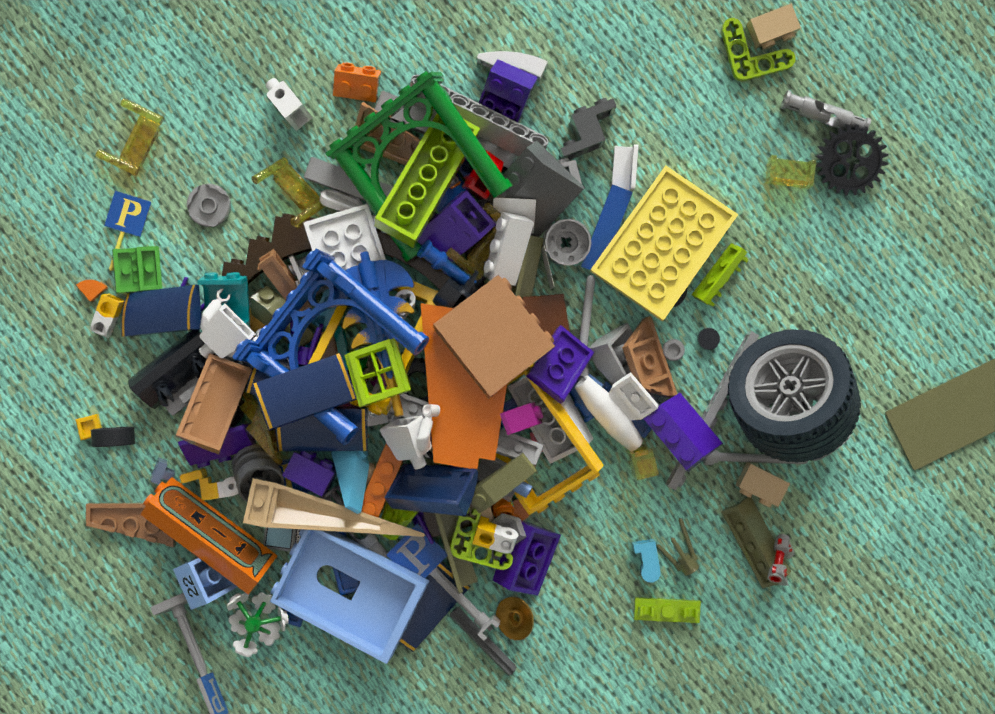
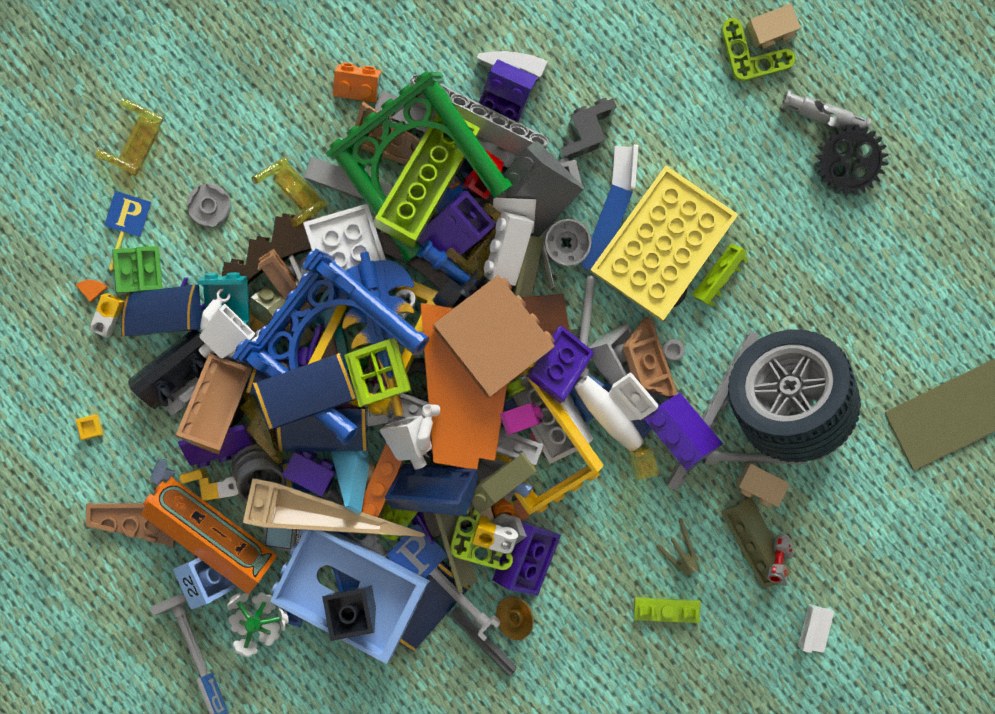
(112, 436): black tyre -> none
(287, 103): white torso -> none
(338, 200): white tile -> none
(350, 612): none -> black slope
(515, 388): none -> lime bush
(649, 559): medium azure leg -> none
(708, 338): black tile -> none
(790, 172): clear yellow panel -> none
(815, 629): none -> white panel

